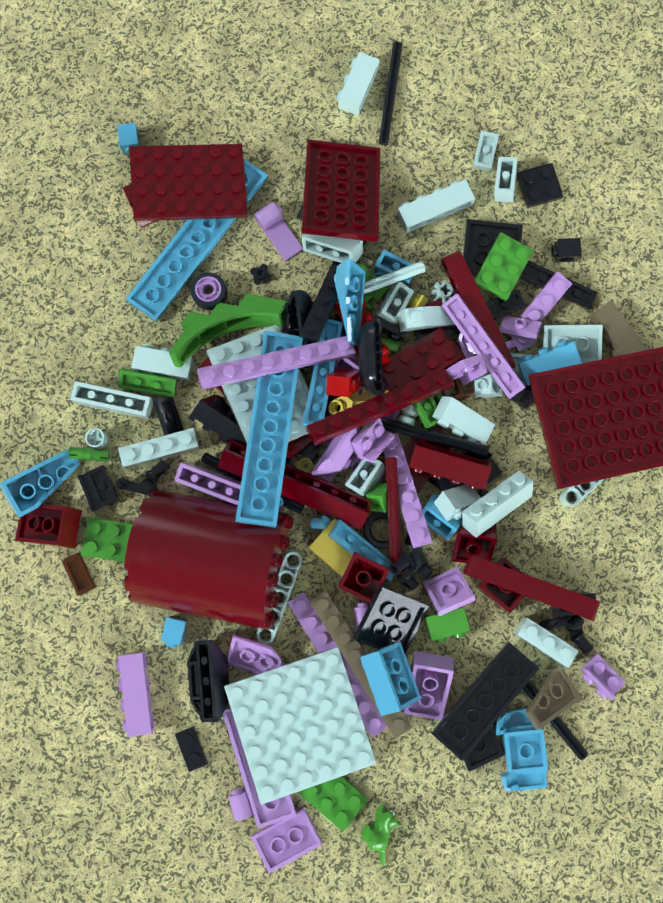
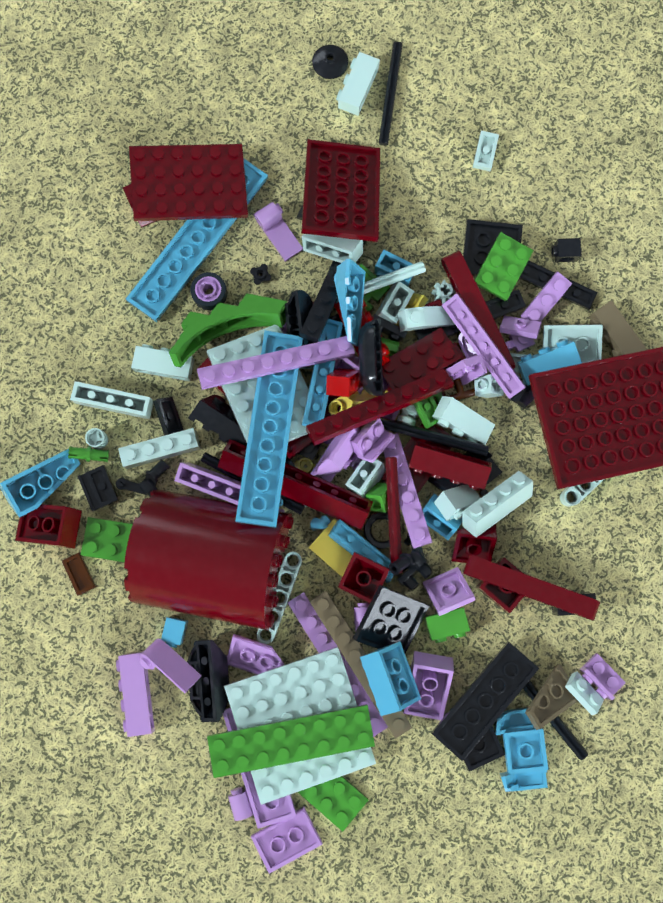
(128, 136): medium azure brick -> none
(147, 382): bright green plate -> none
(170, 664): none -> lavender door
(191, 748): black plate -> none
(290, 741): none -> bright green plate
(330, 68): none -> black dish
(378, 834): bright green animal -> none
(435, 206): light aqua brick -> none
(505, 179): light aqua brick -> none
(539, 185): black plate -> none
(546, 642): light aqua brick -> none
(574, 626): black pin -> none
(584, 693): none -> light aqua plate

